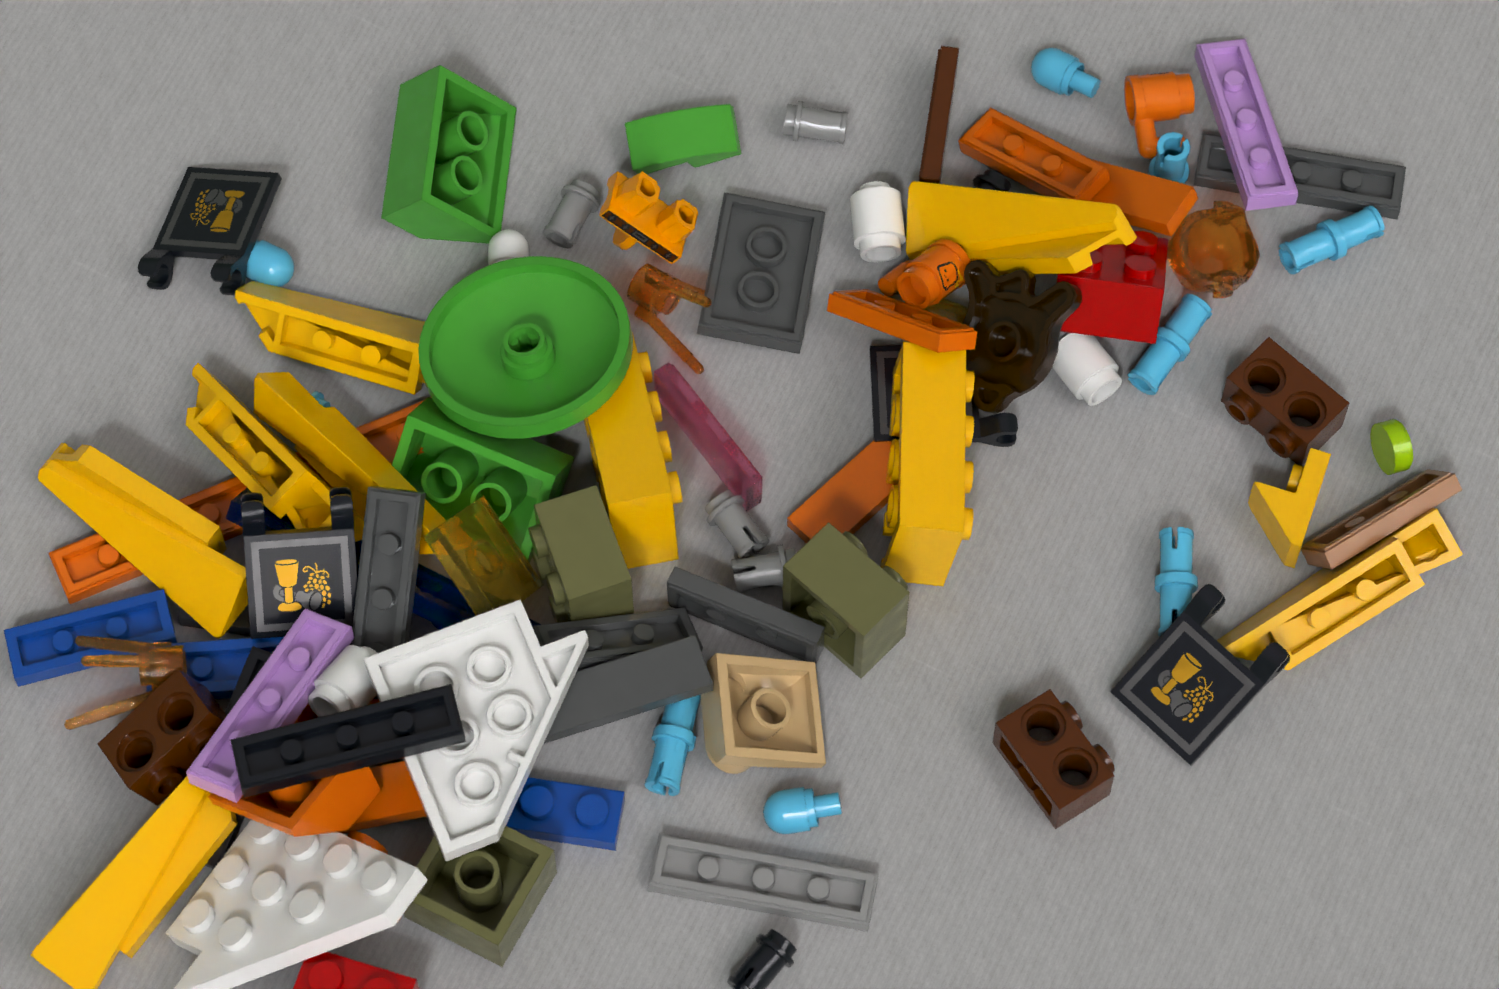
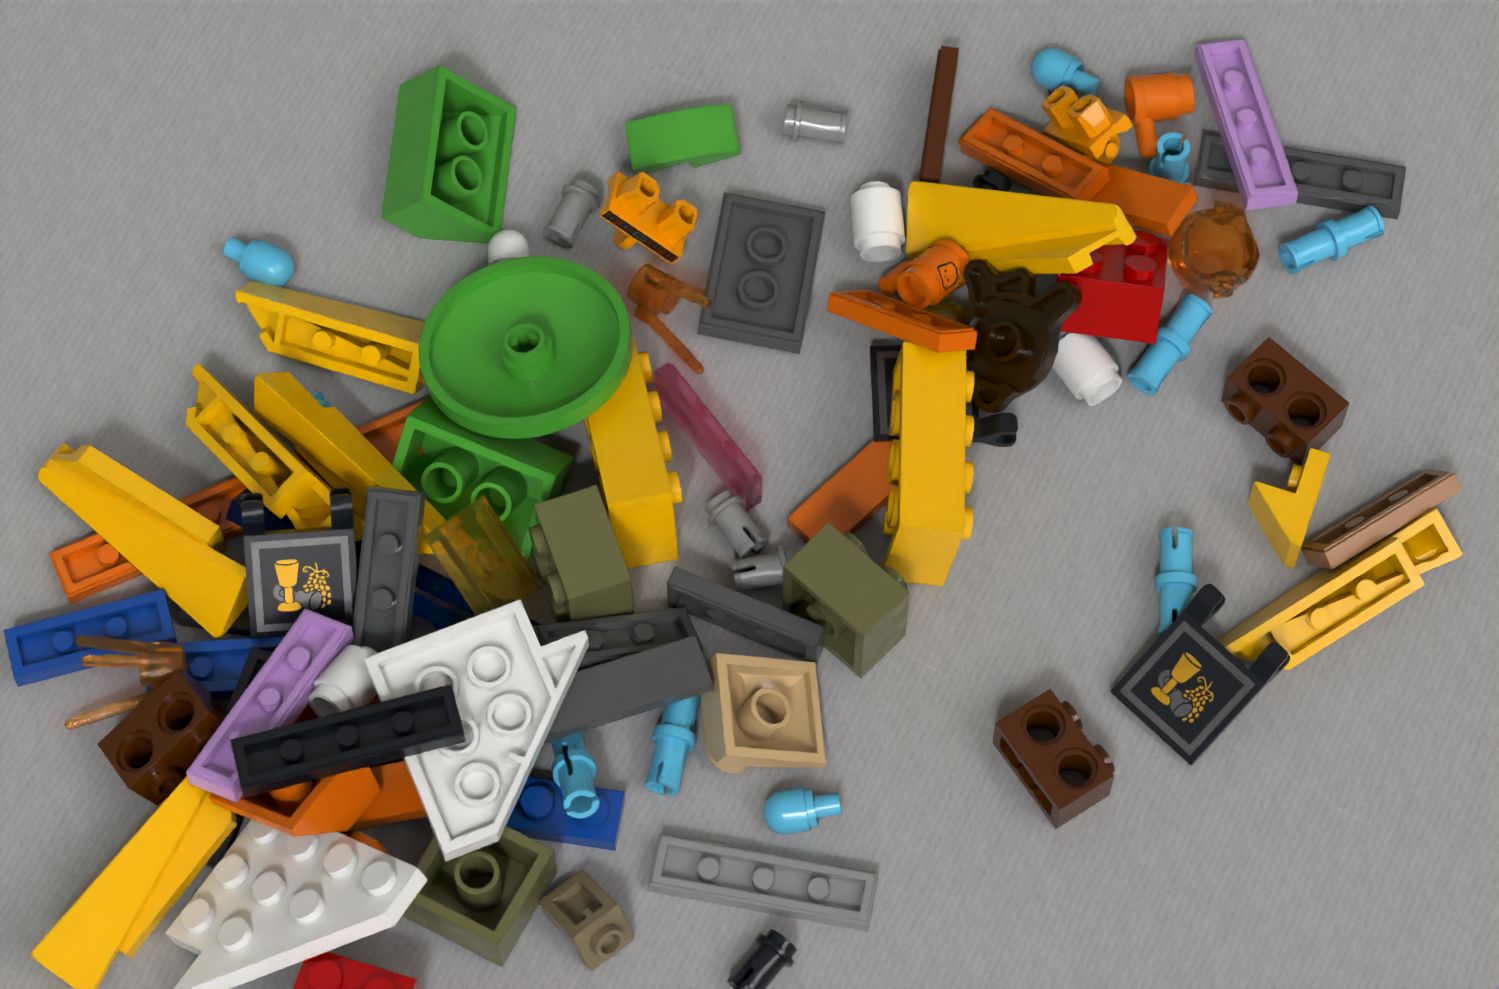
(212, 218): black flag -> none
(574, 773): none -> medium azure pin
(588, 919): none -> dark tan bracket
(1084, 124): none -> light orange hips
(1391, 446): lime tile -> none

